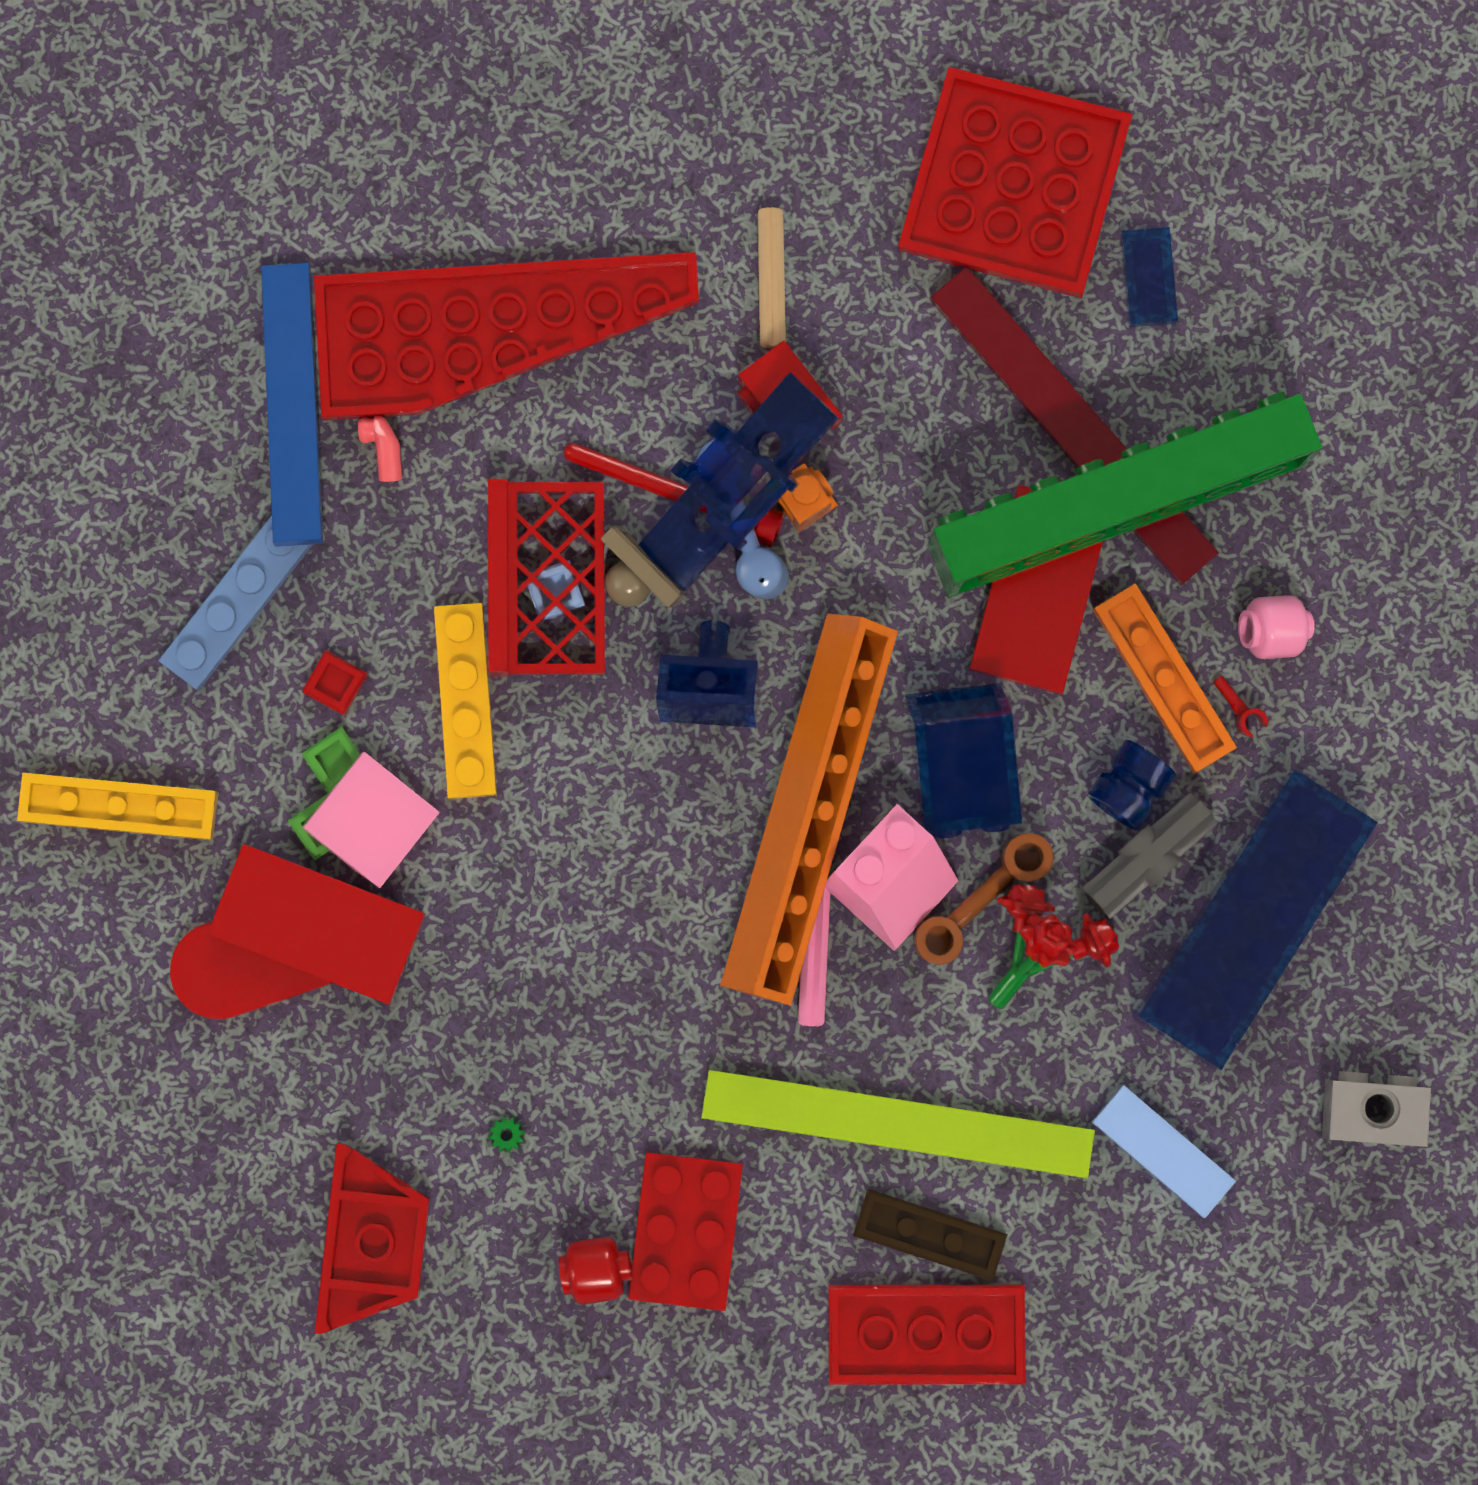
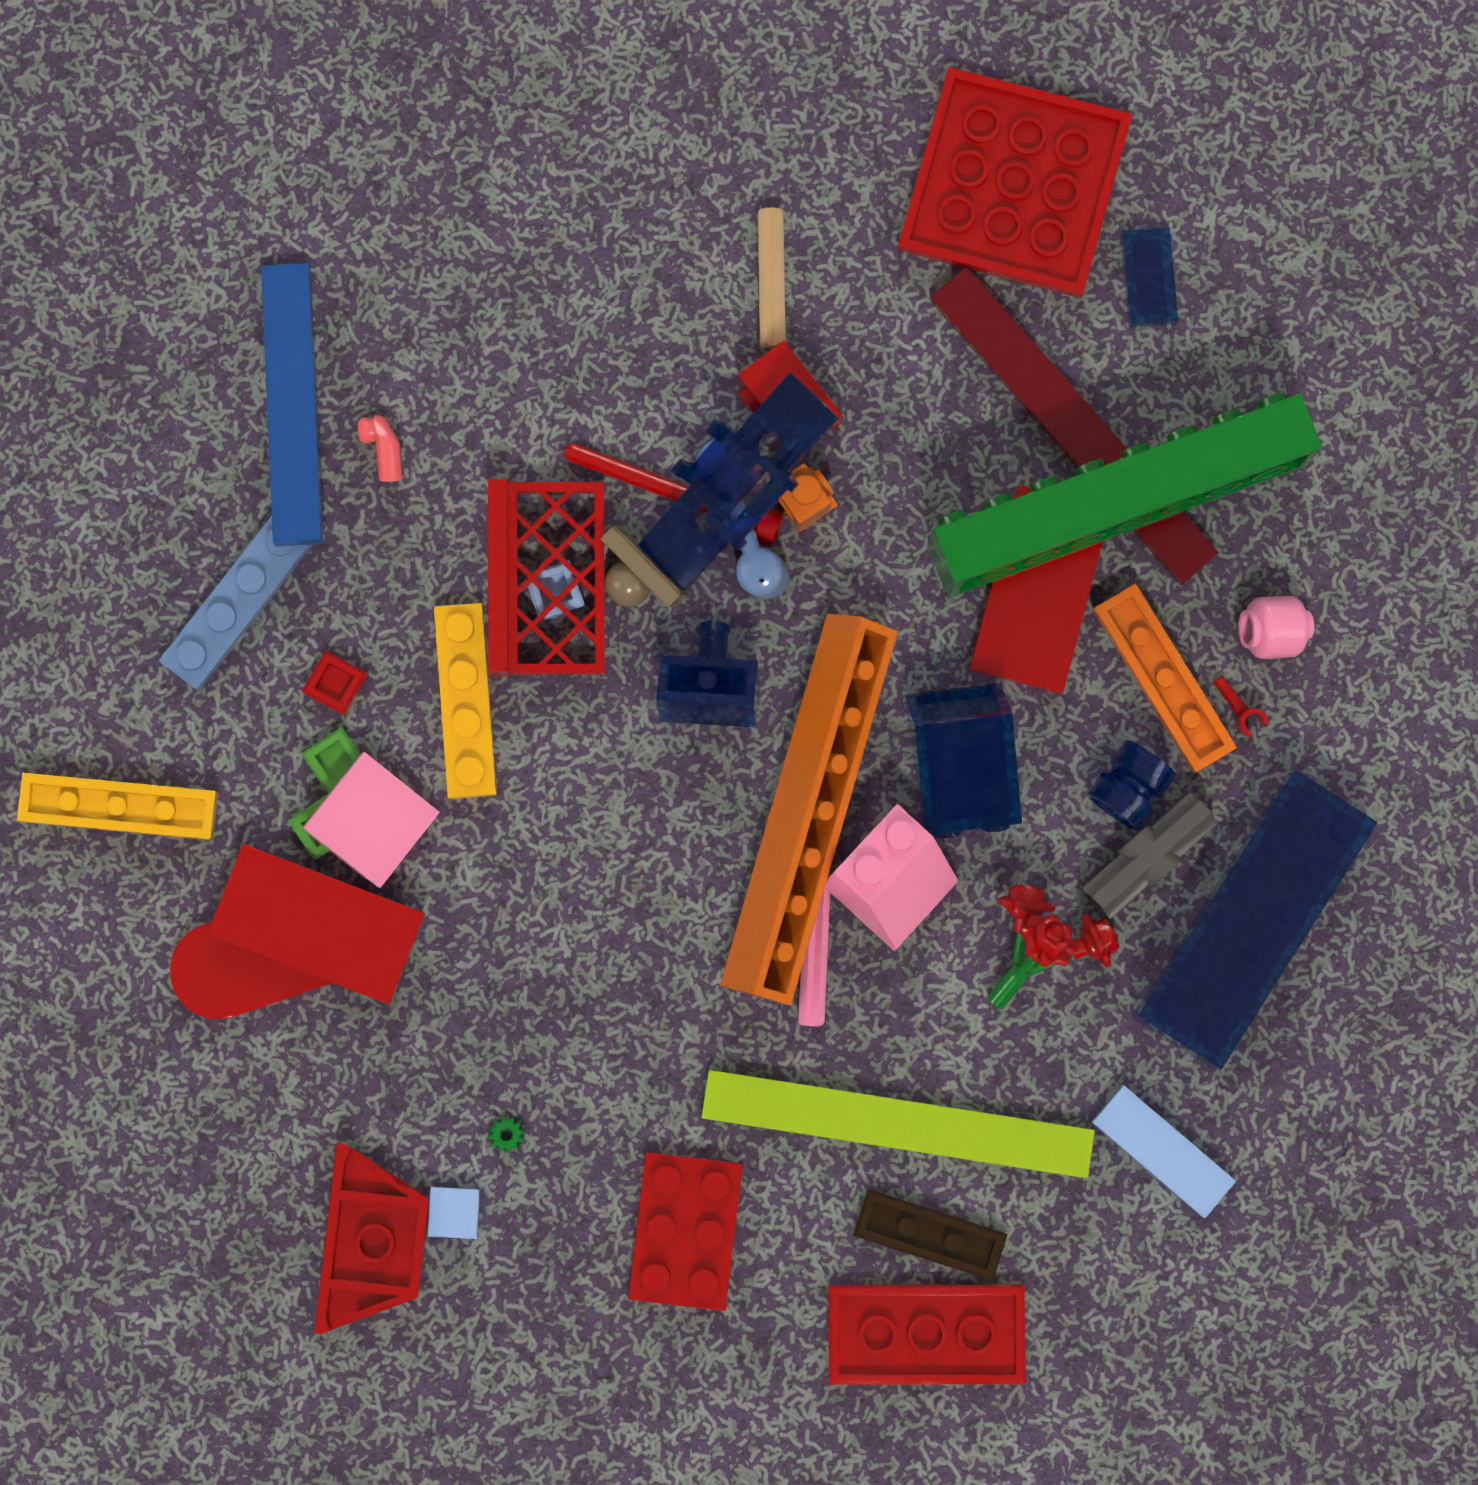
(444, 333): red wing -> none
(454, 1212): none -> light blue tile
(594, 1270): red head -> none
(940, 938): dark orange piece -> none
(1405, 1117): light grey brick -> none

